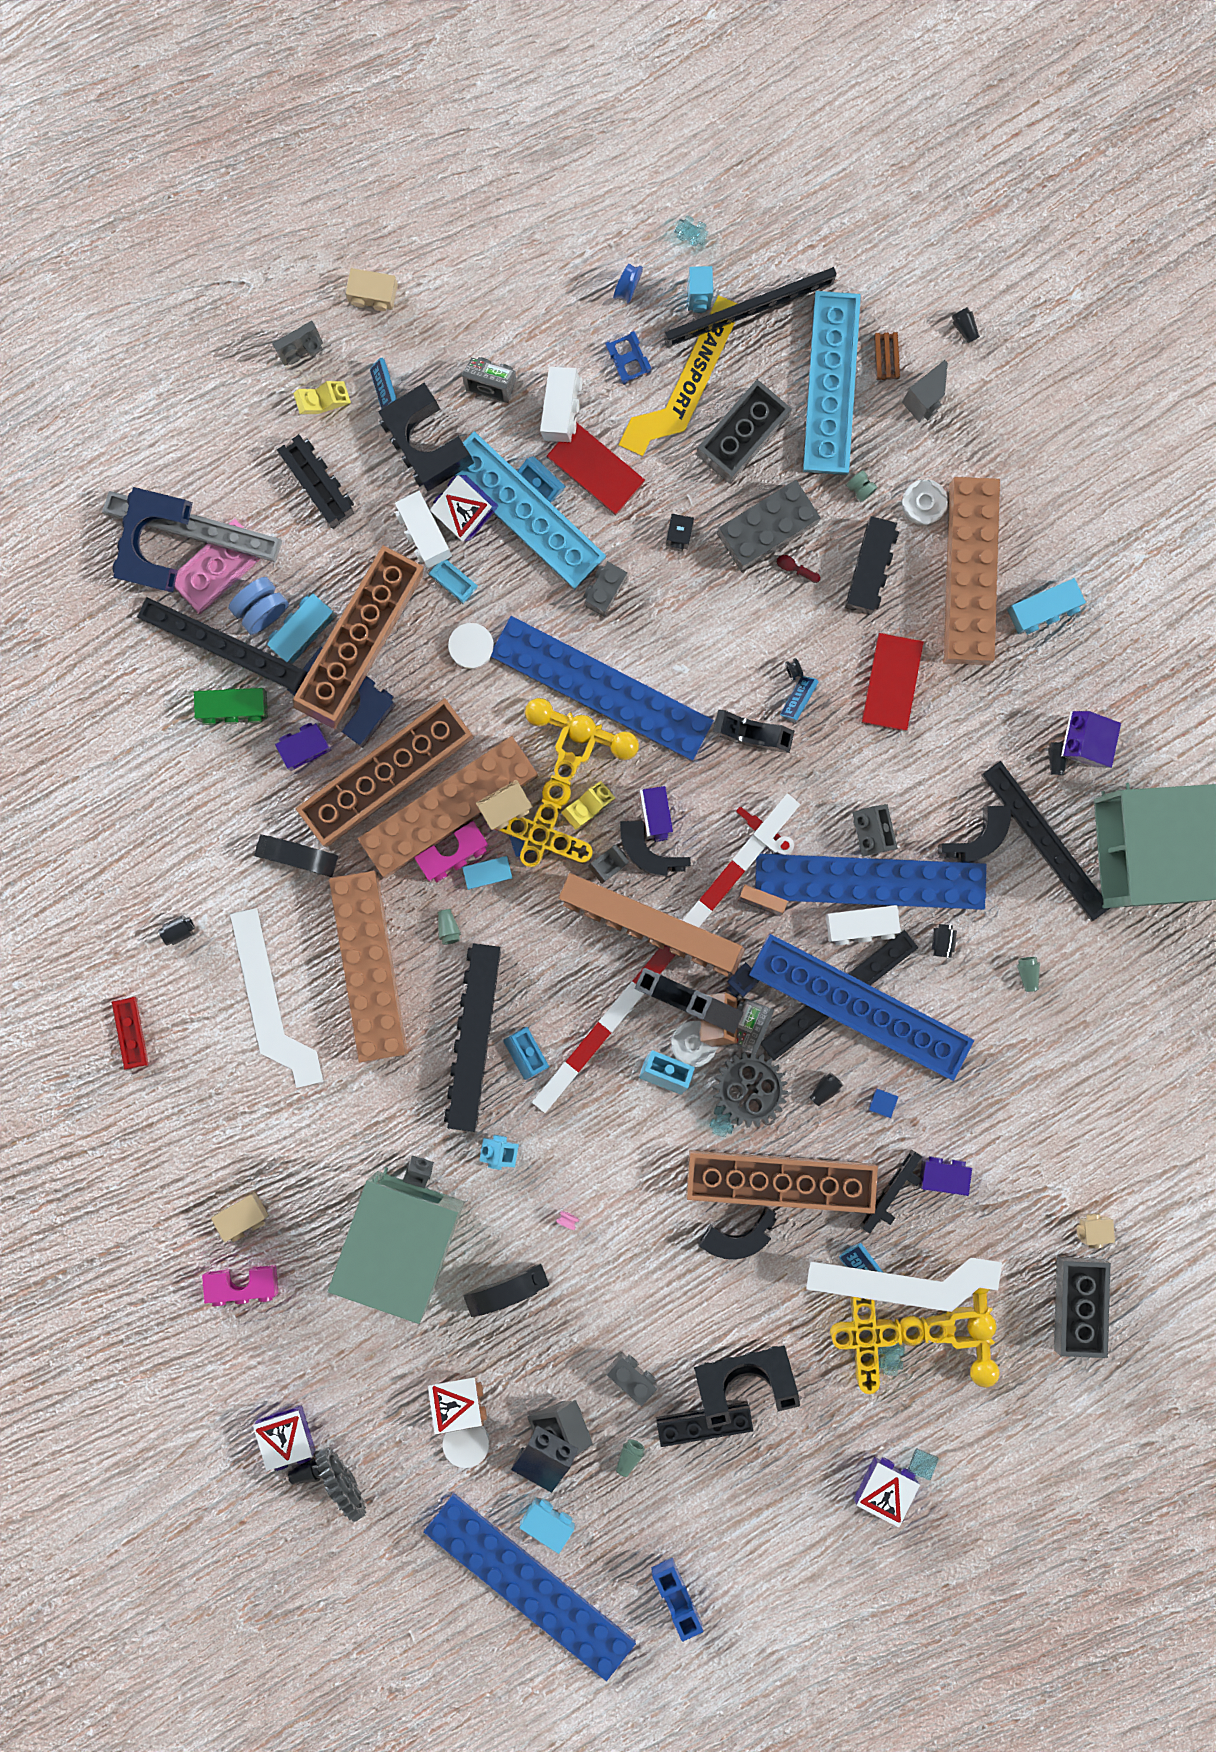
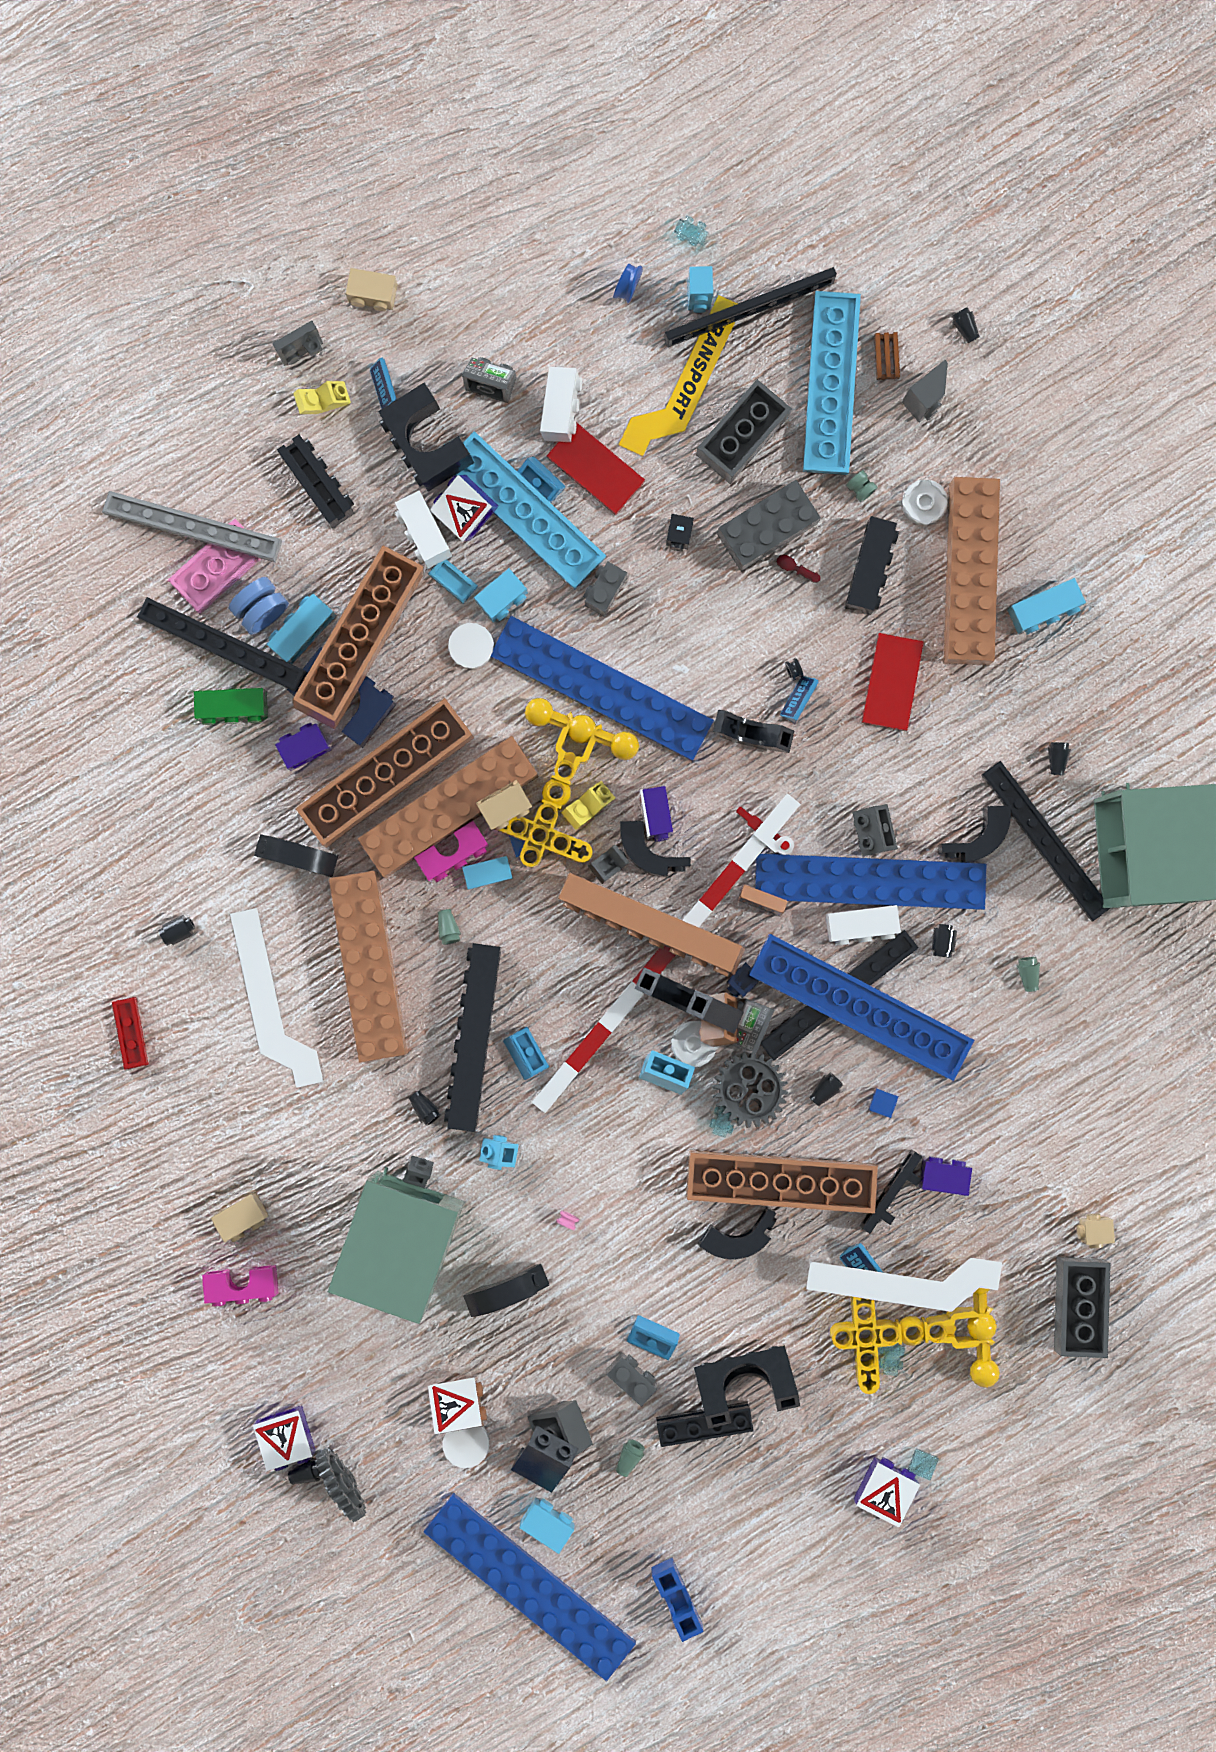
(142, 509): dark blue arch -> none
(424, 1108): none -> black cone
(501, 596): none -> medium azure brick
(634, 355): blue piece -> none
(653, 1337): none -> dark azure slope
(1091, 739): dark purple piece -> none

